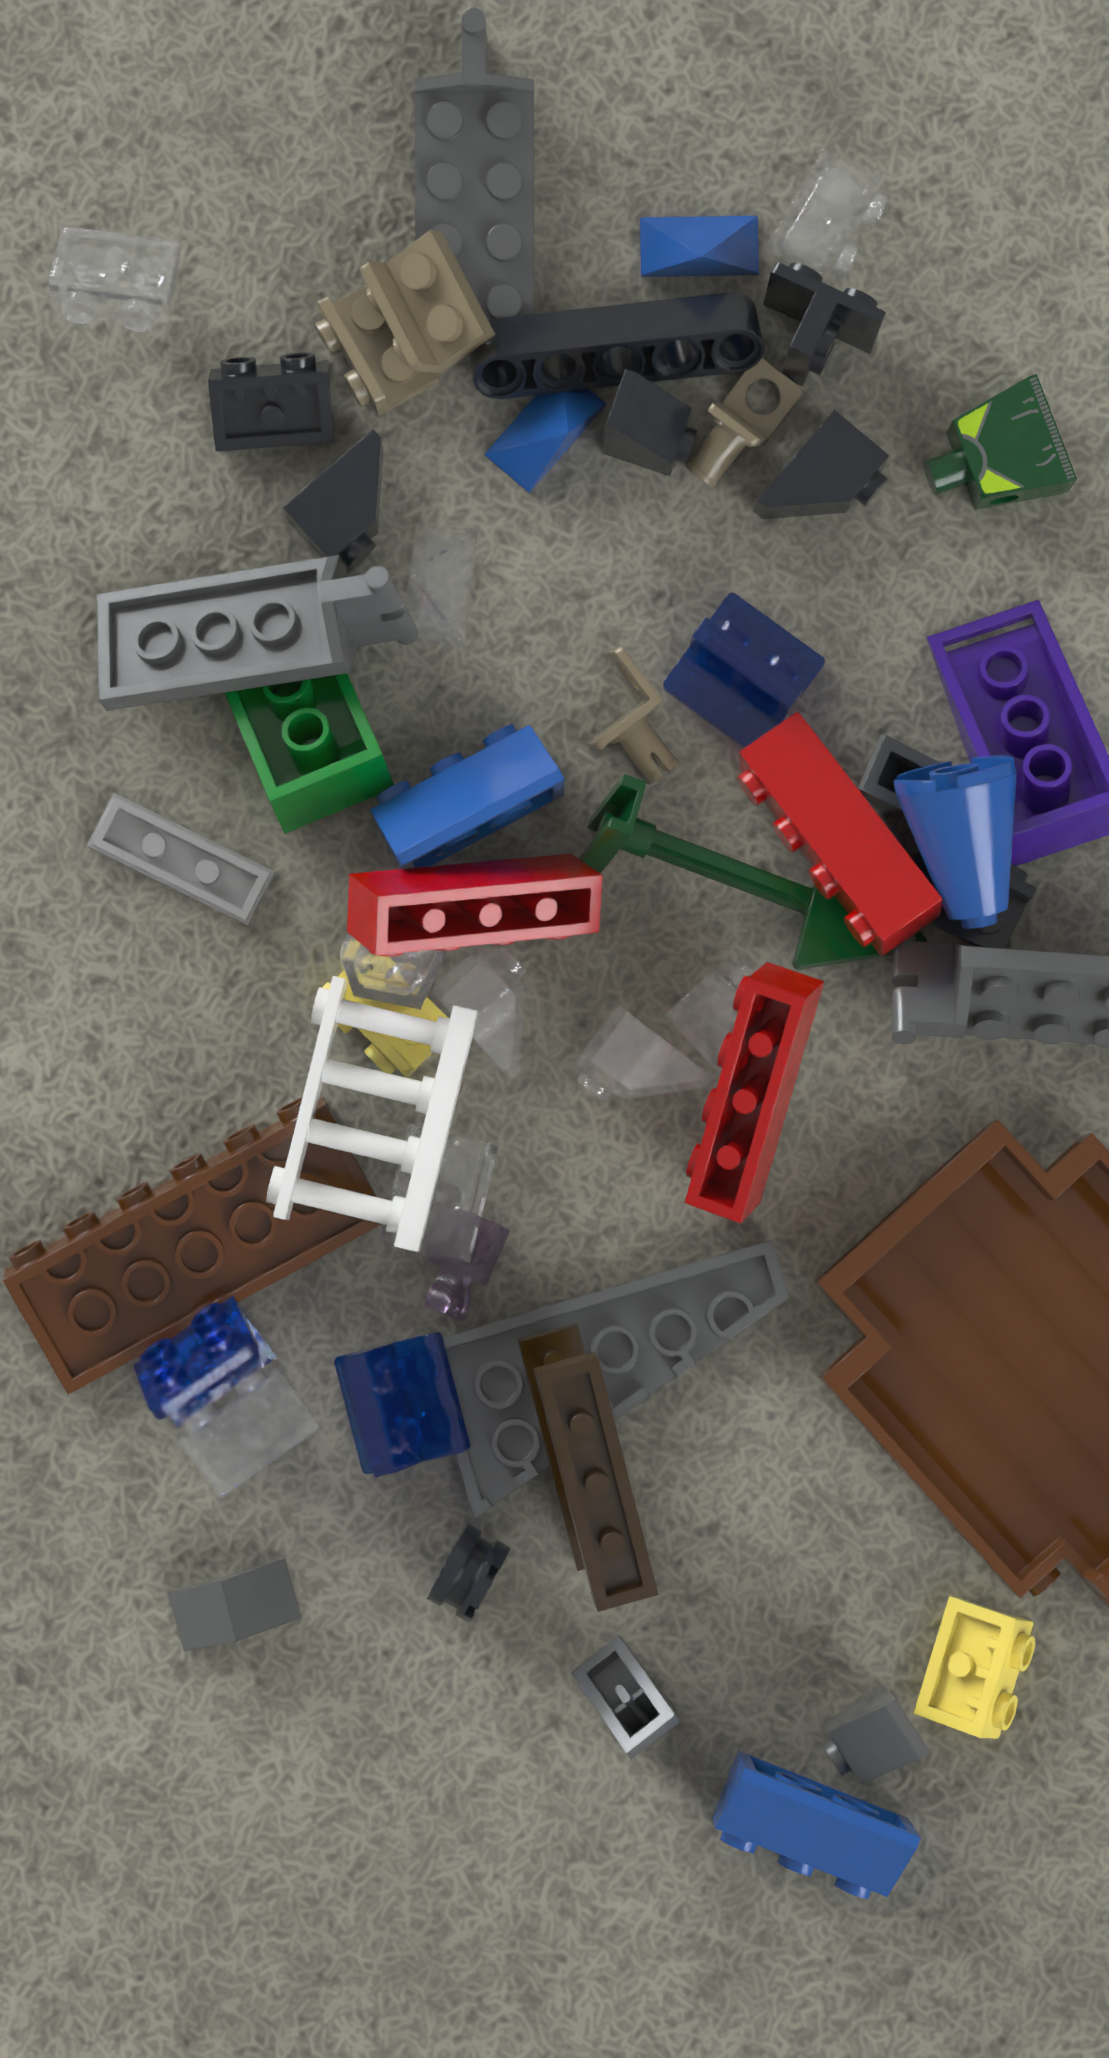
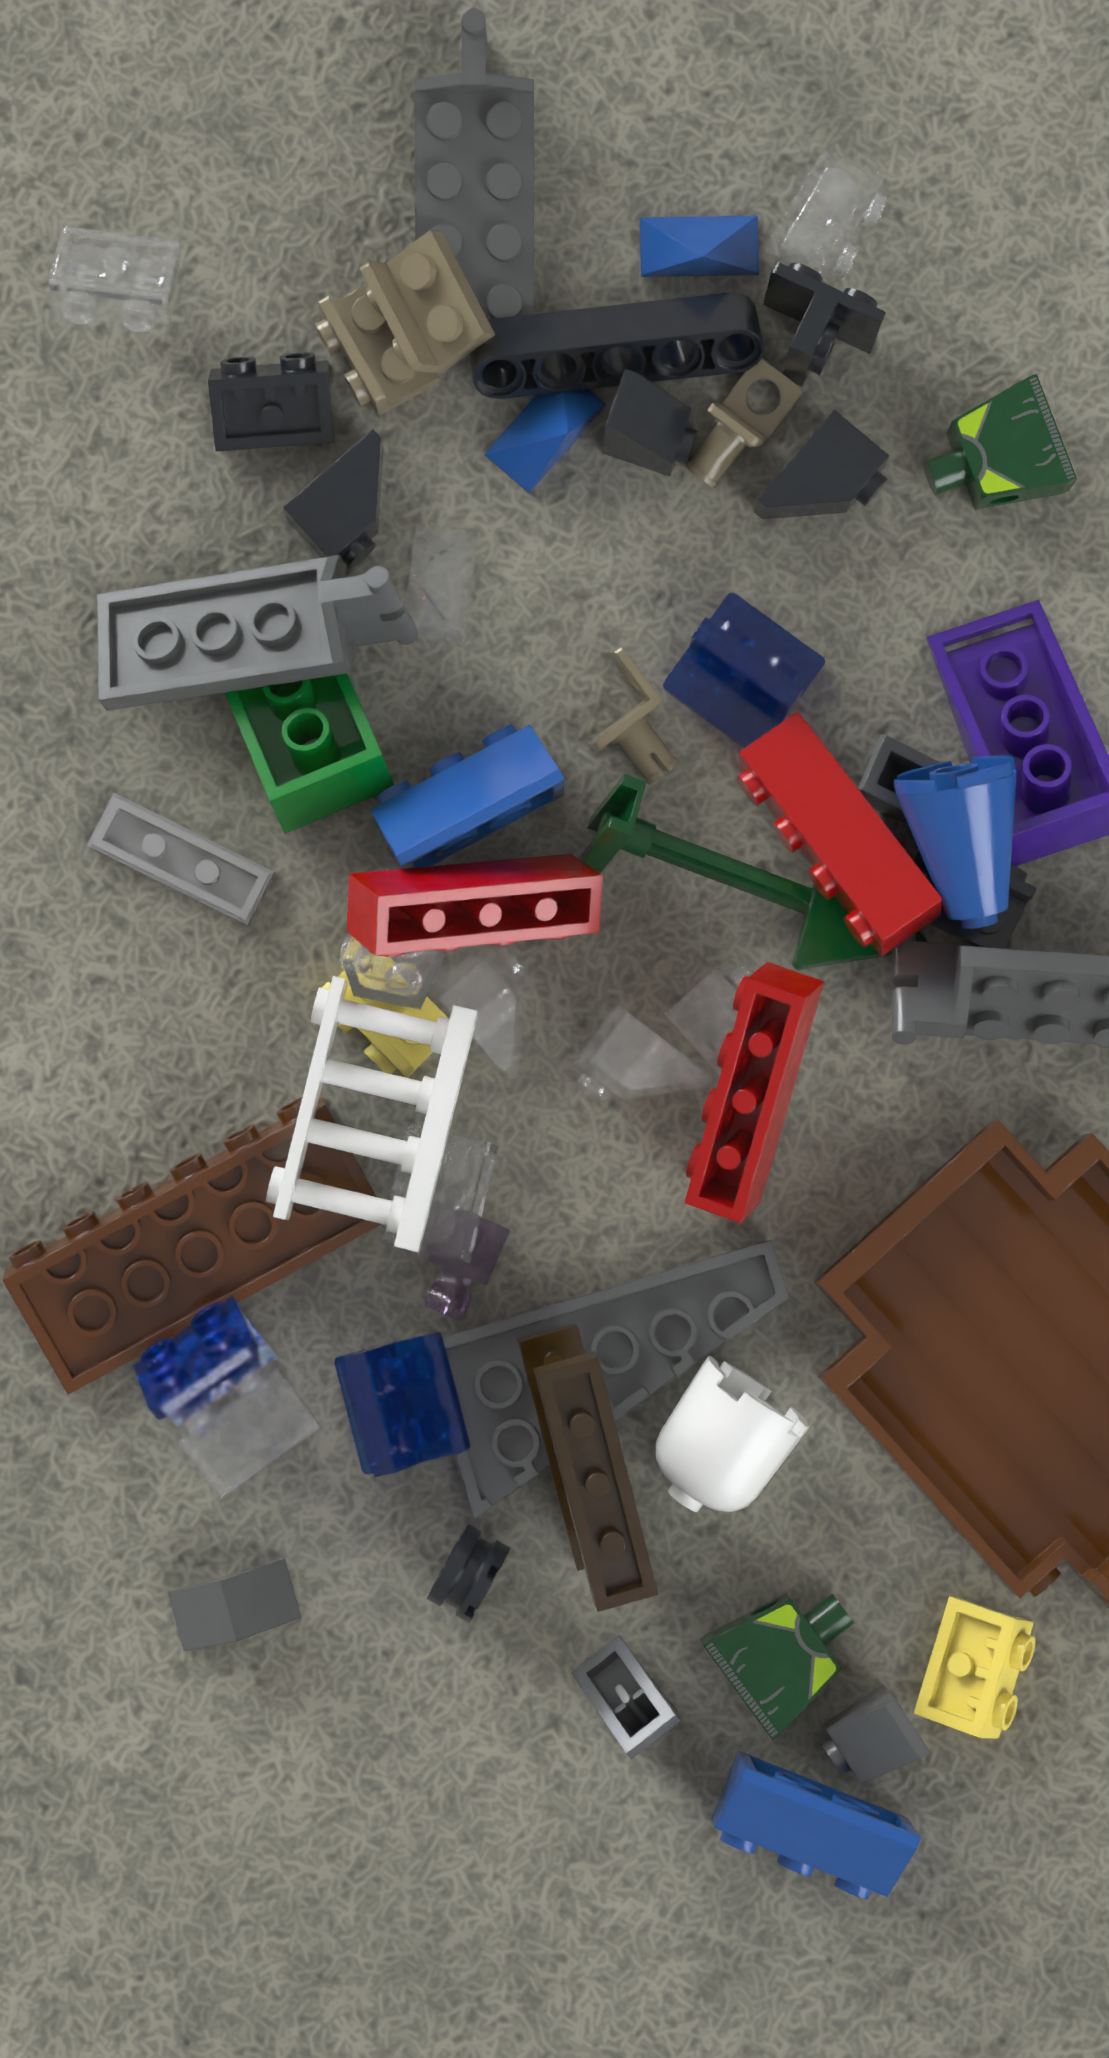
(724, 1439): none -> white cylinder
(779, 1657): none -> dark green torso

